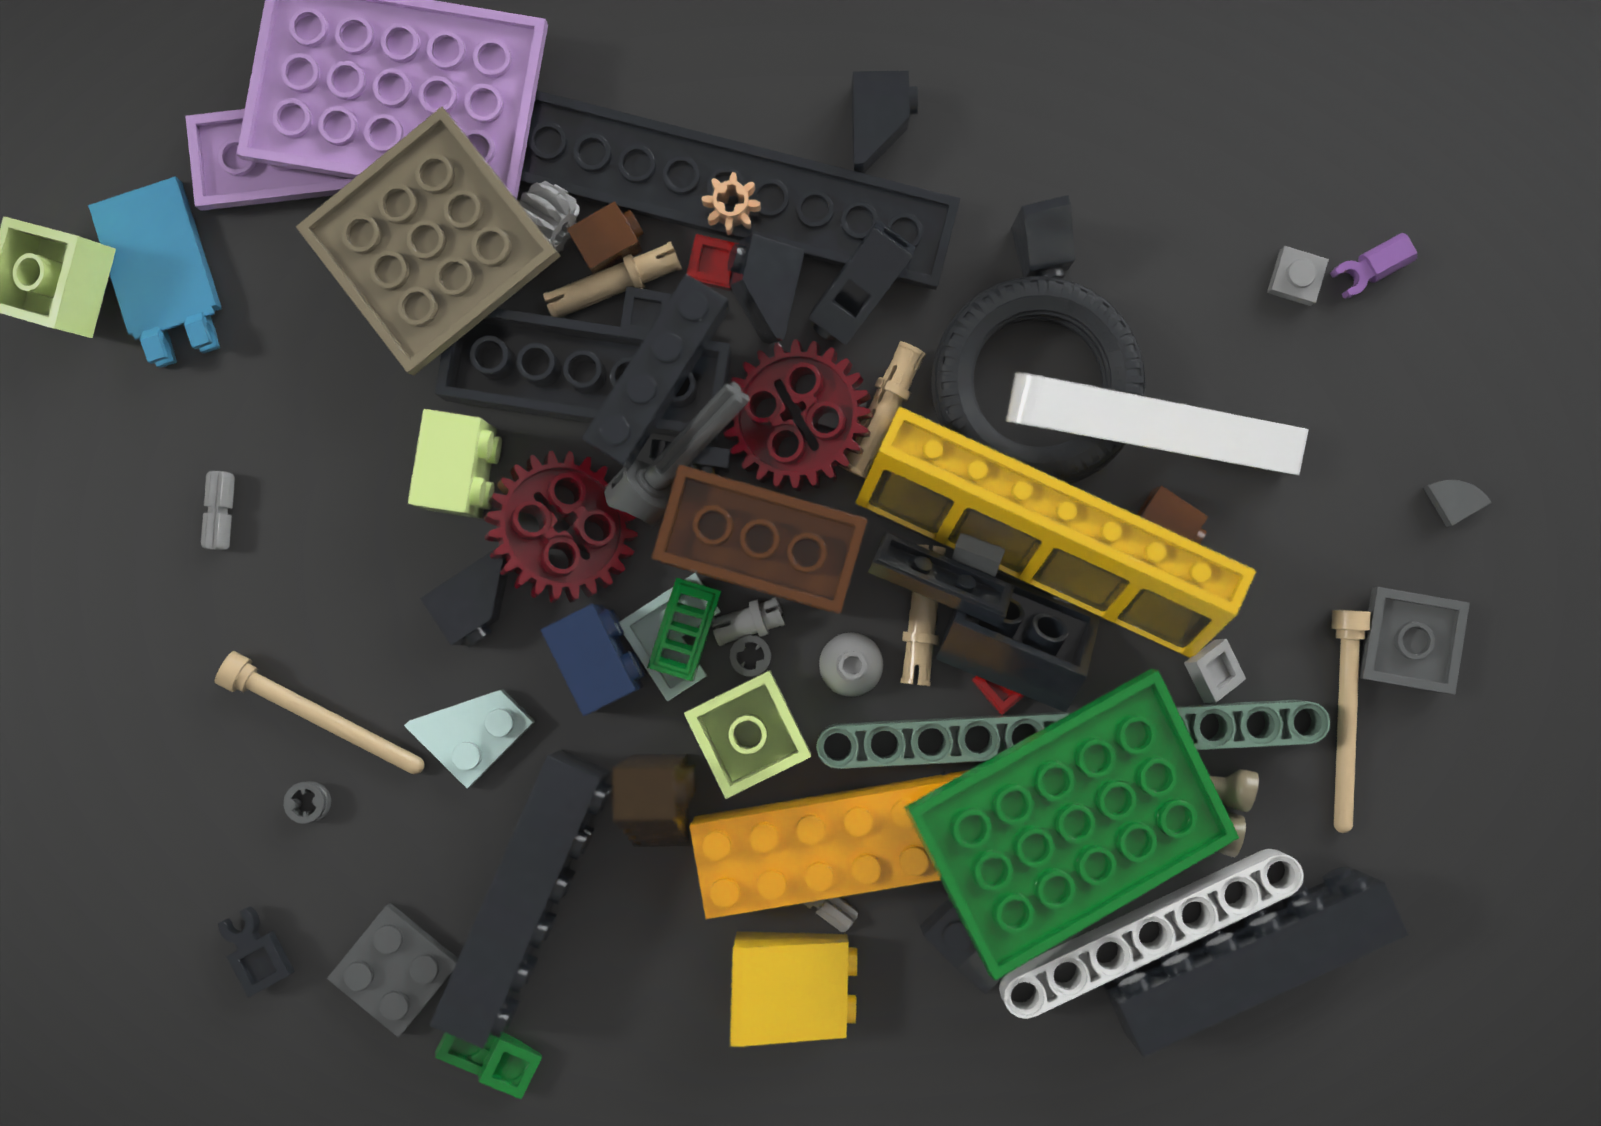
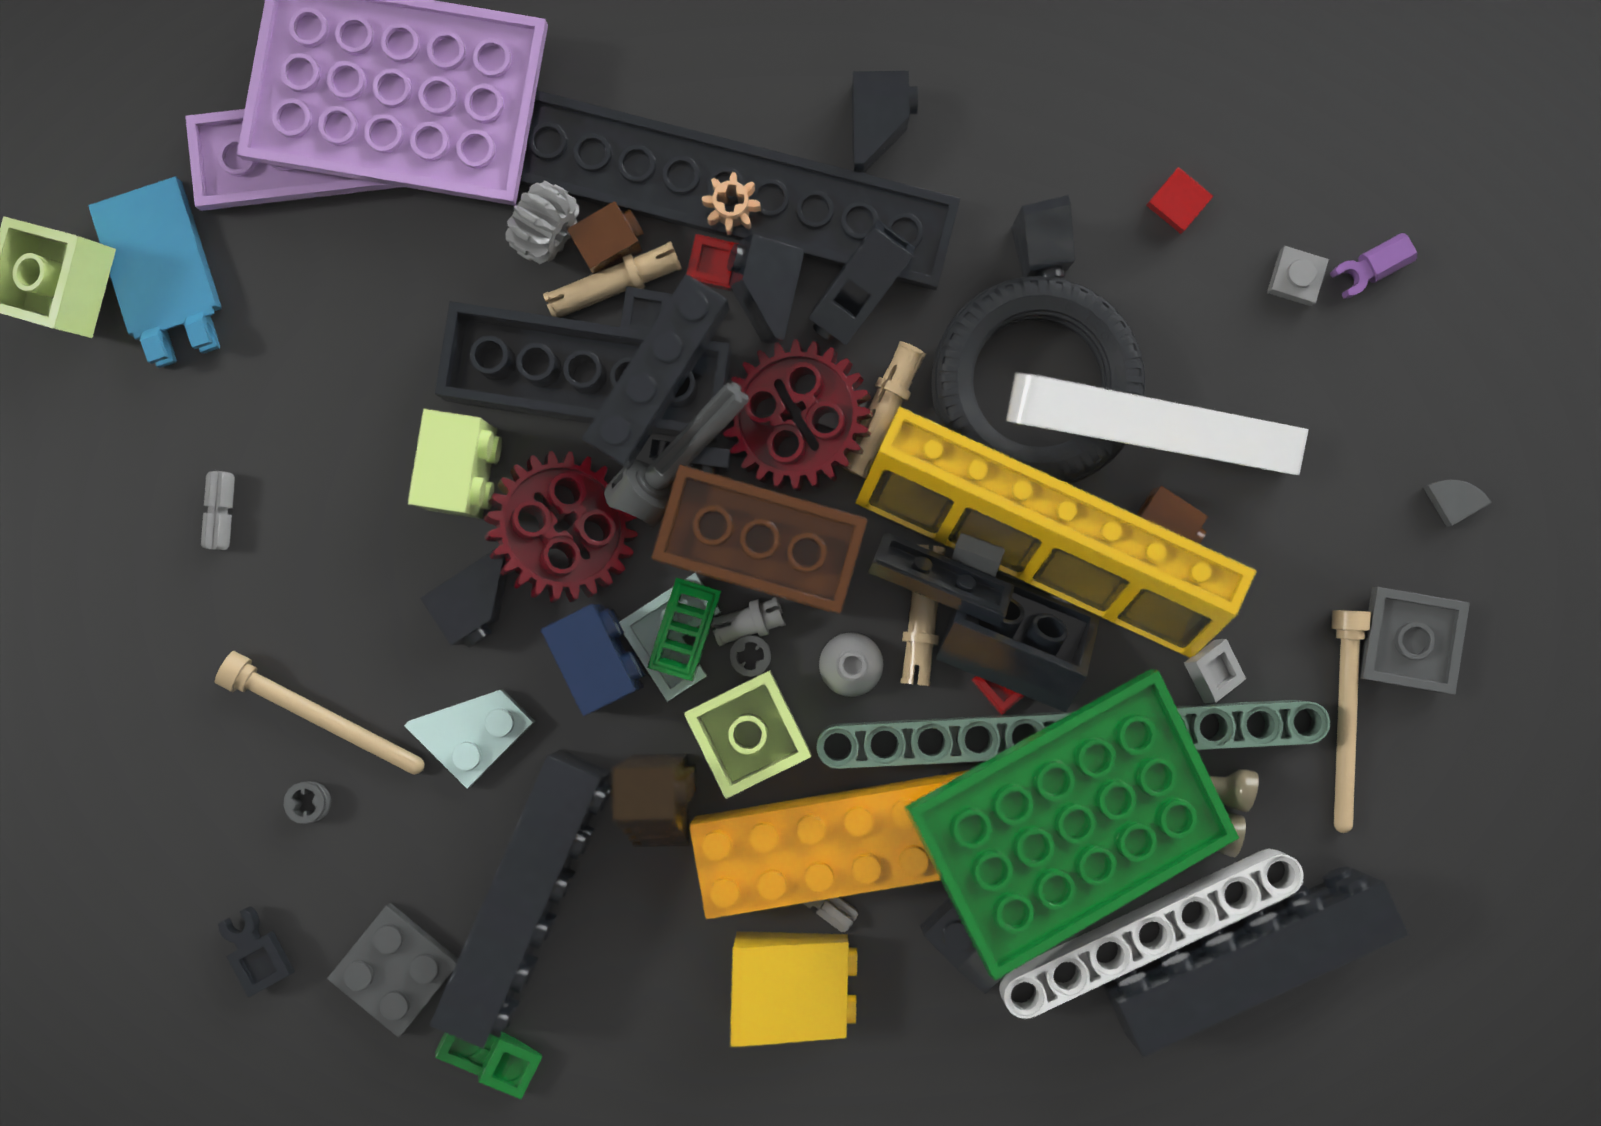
(427, 241): dark tan plate -> none
(1179, 200): none -> red tile

